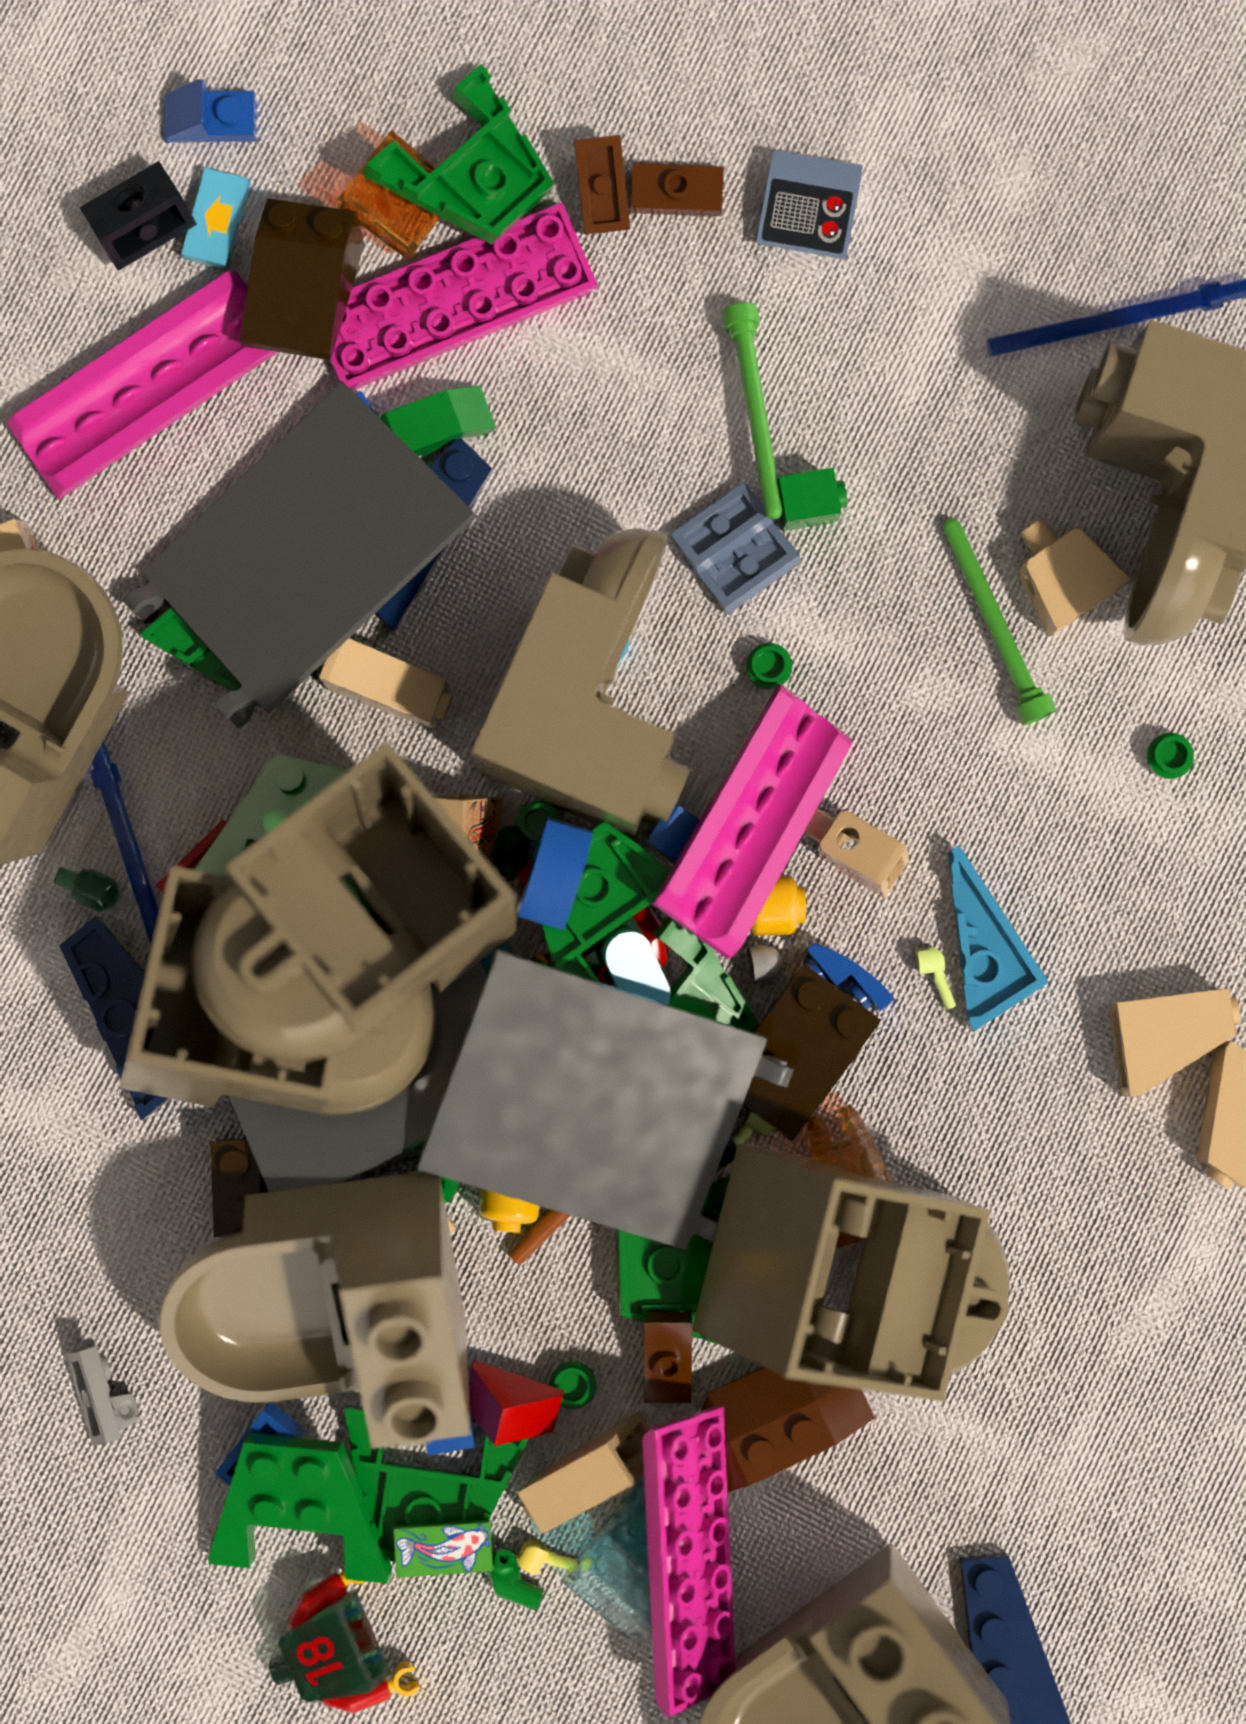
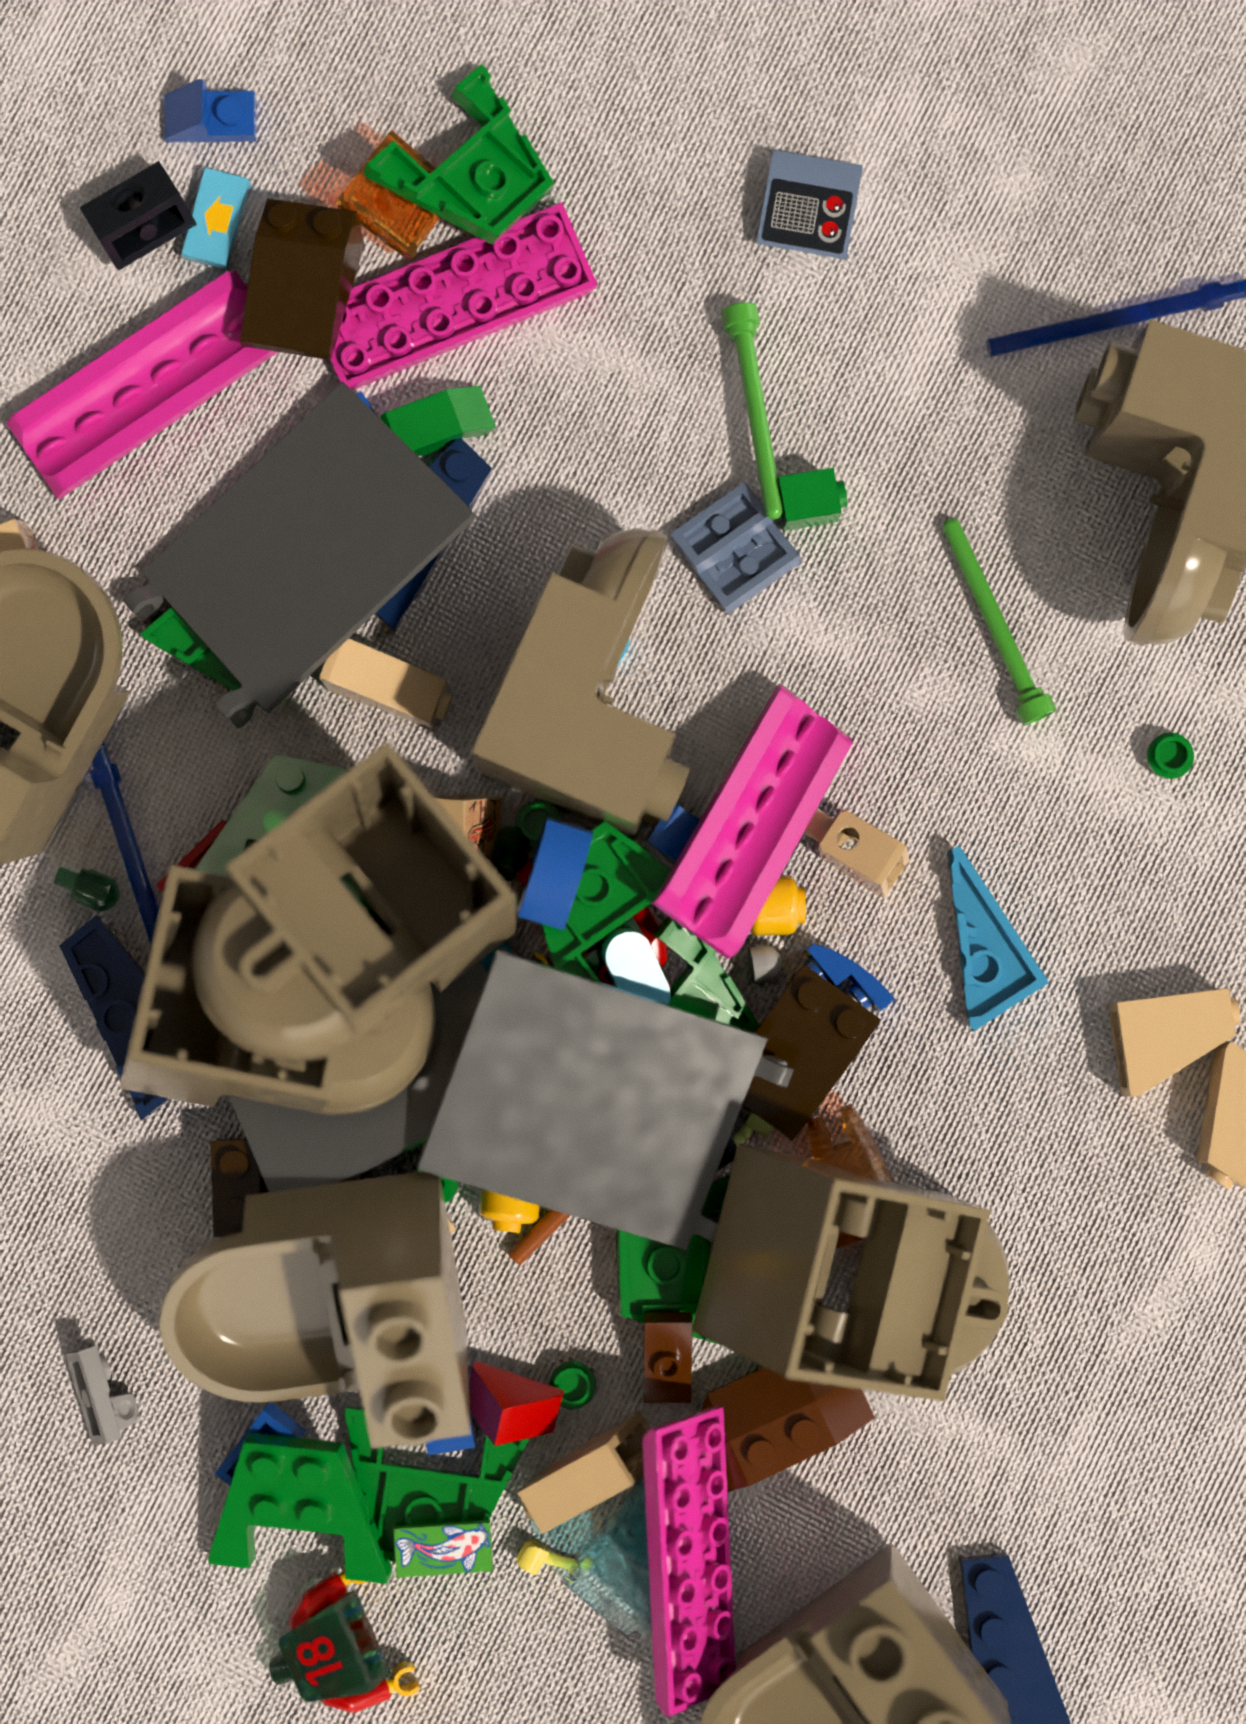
(509, 1583): green arm -> none
(602, 184): reddish brown hinge -> none
(677, 189): reddish brown plate -> none
(769, 666): green plate -> none
(932, 961): yellowish green hand -> none
(1066, 575): tan torso -> none

